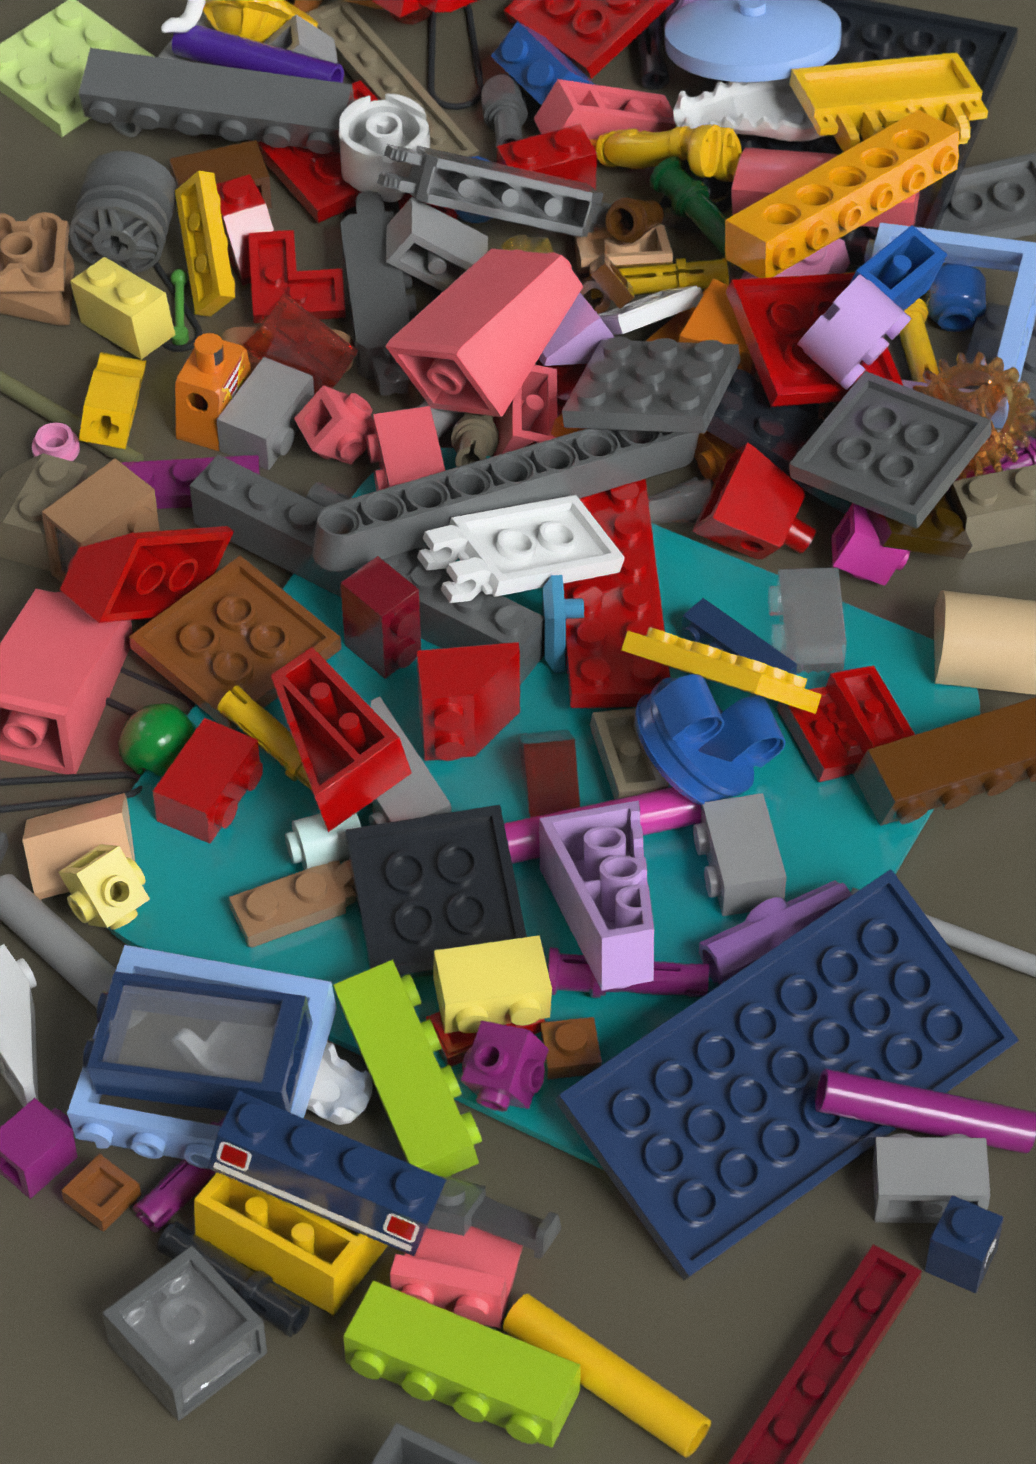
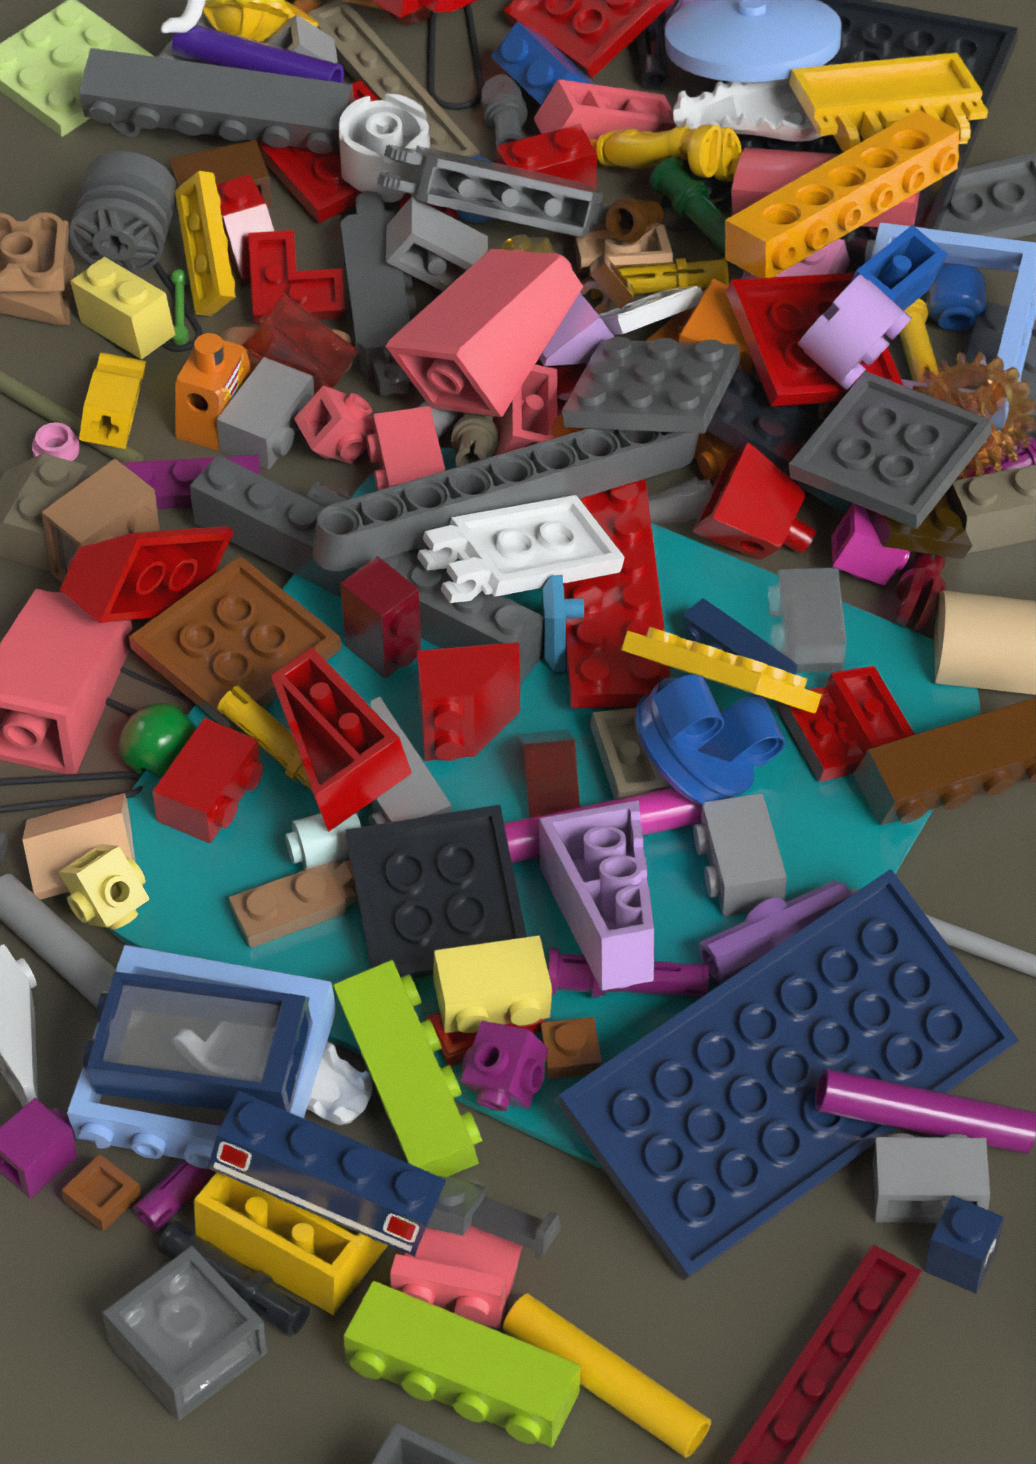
(920, 590): none -> dark red arm

